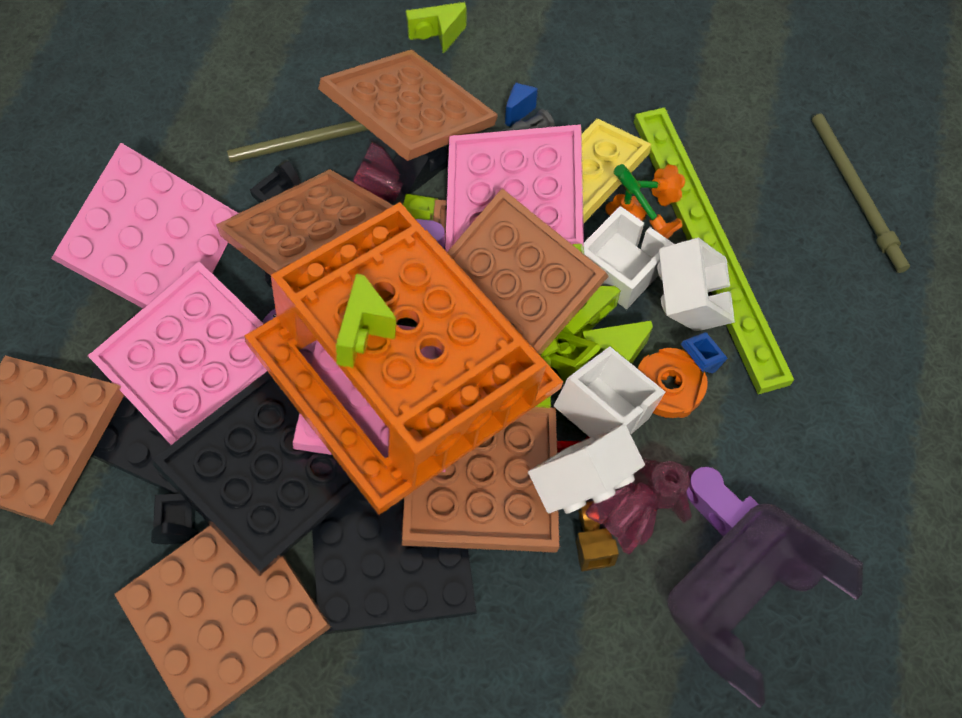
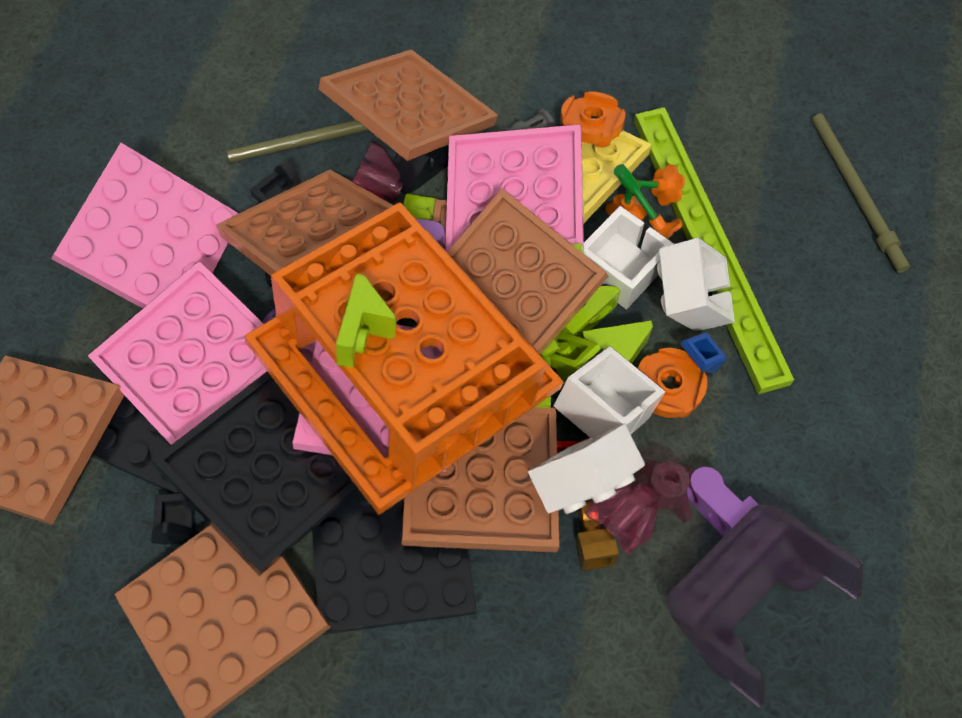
(442, 20): lime slope -> none
(520, 103): blue slope -> none
(594, 131): none -> orange plate

